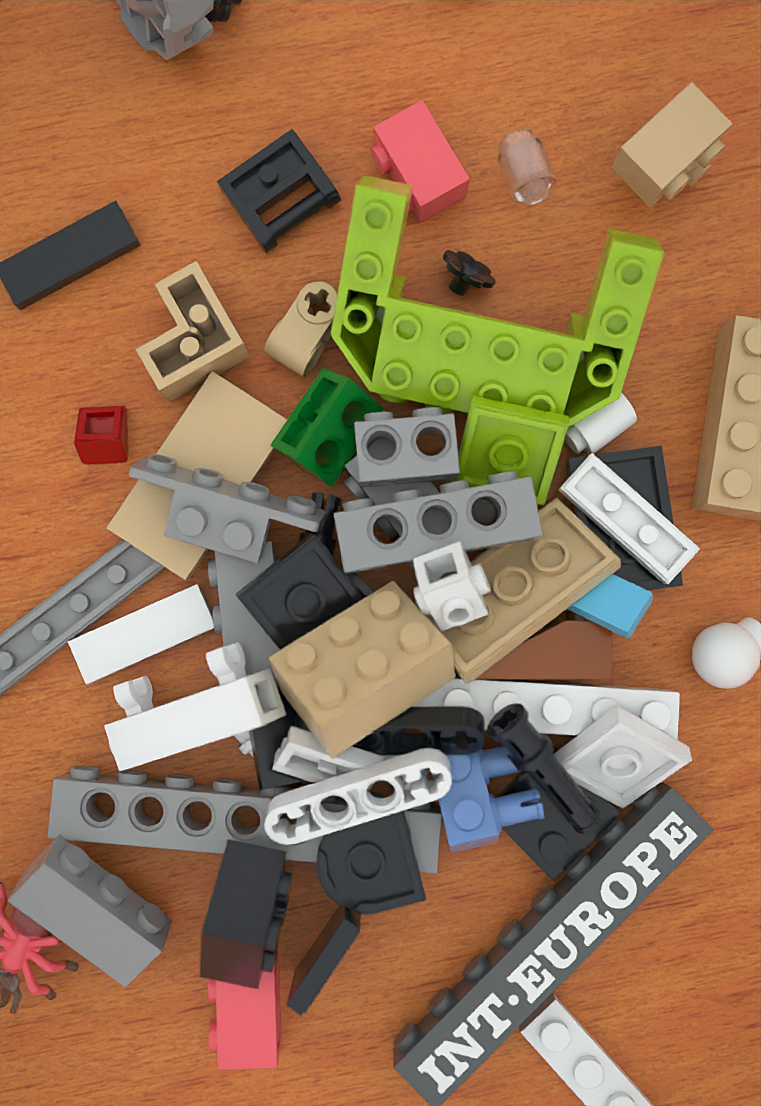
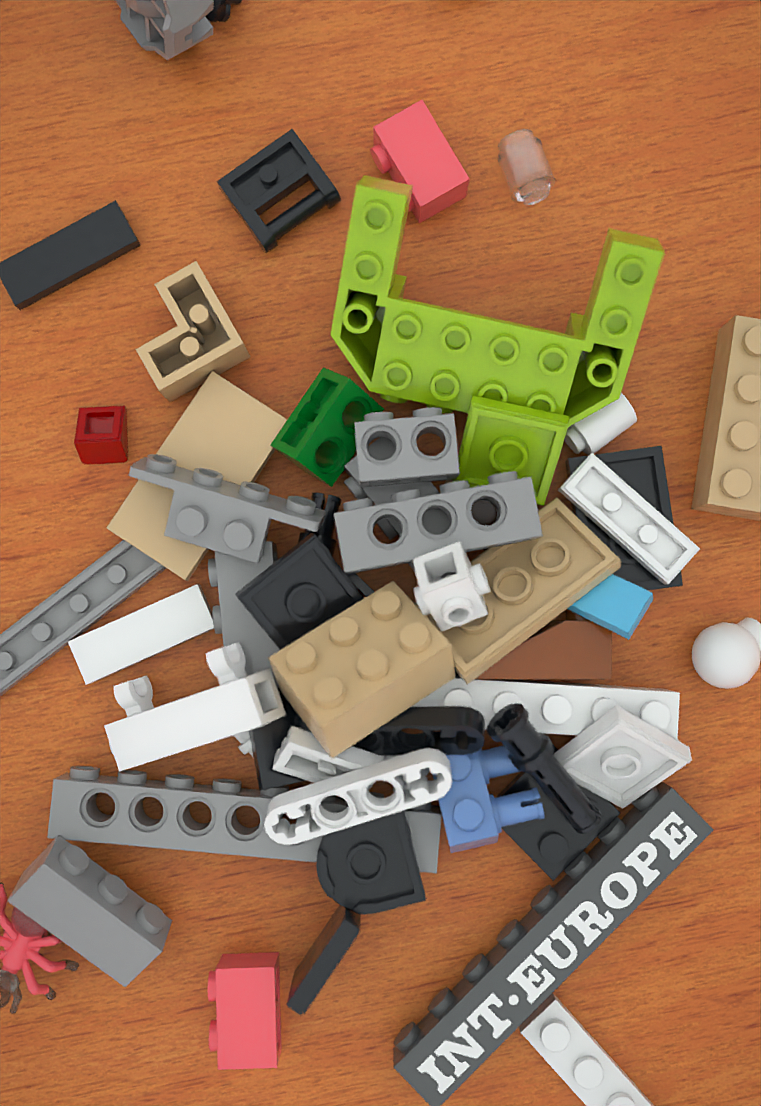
(245, 915): black brick -> none
(300, 335): tan piece -> none
(467, 272): black plant -> none
(673, 147): tan brick -> none

